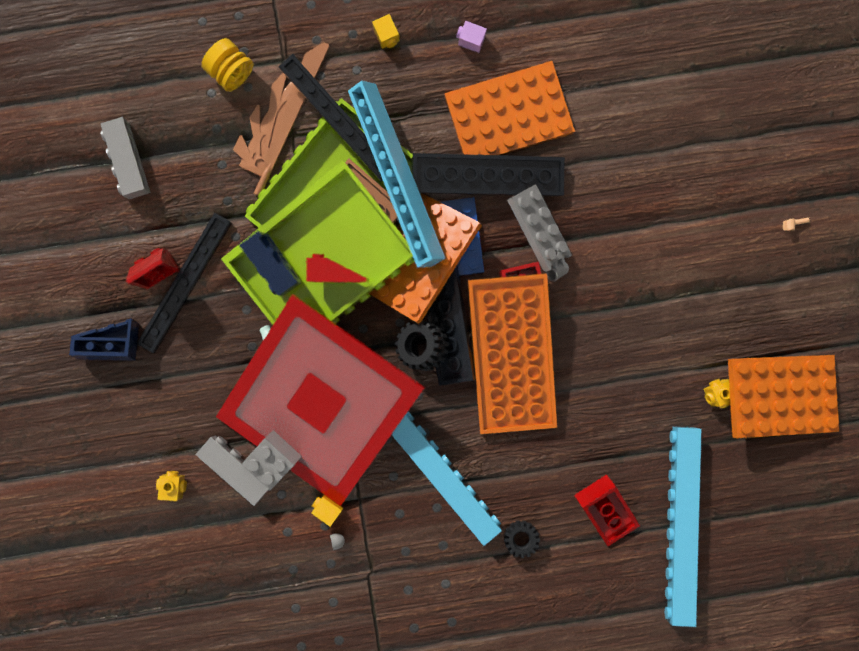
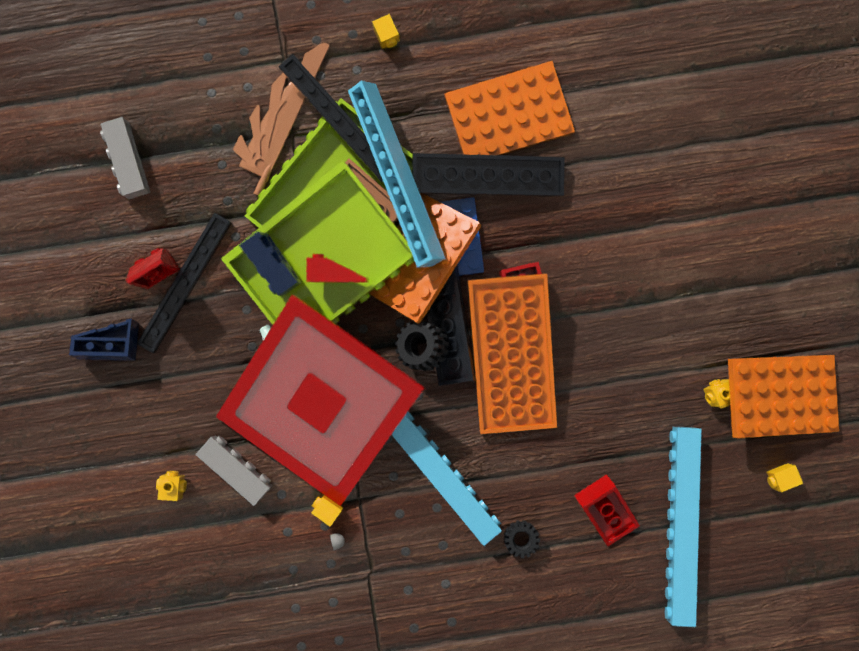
(227, 64): yellow wheel -> none
(271, 460): light grey brick -> none
(471, 36): lavender brick -> none
(541, 232): light grey hinge -> none
(784, 477): none -> yellow brick
(789, 225): light nougat hand -> none

